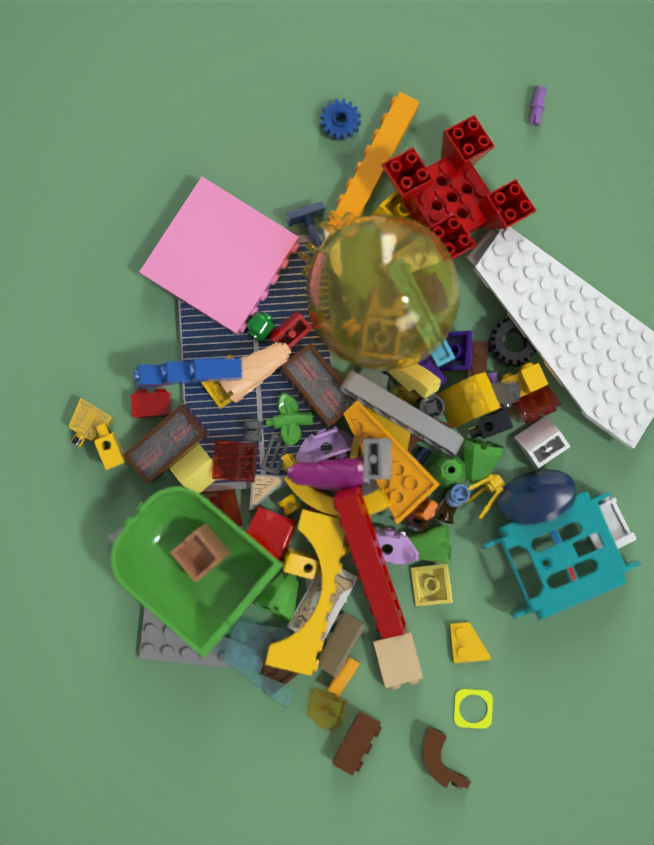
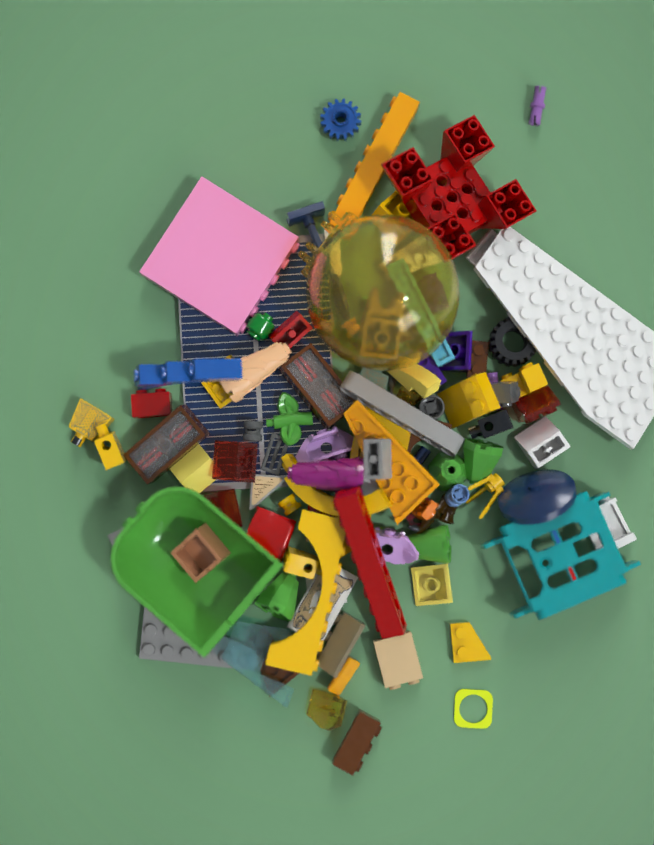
(431, 752): reddish brown arch -> none

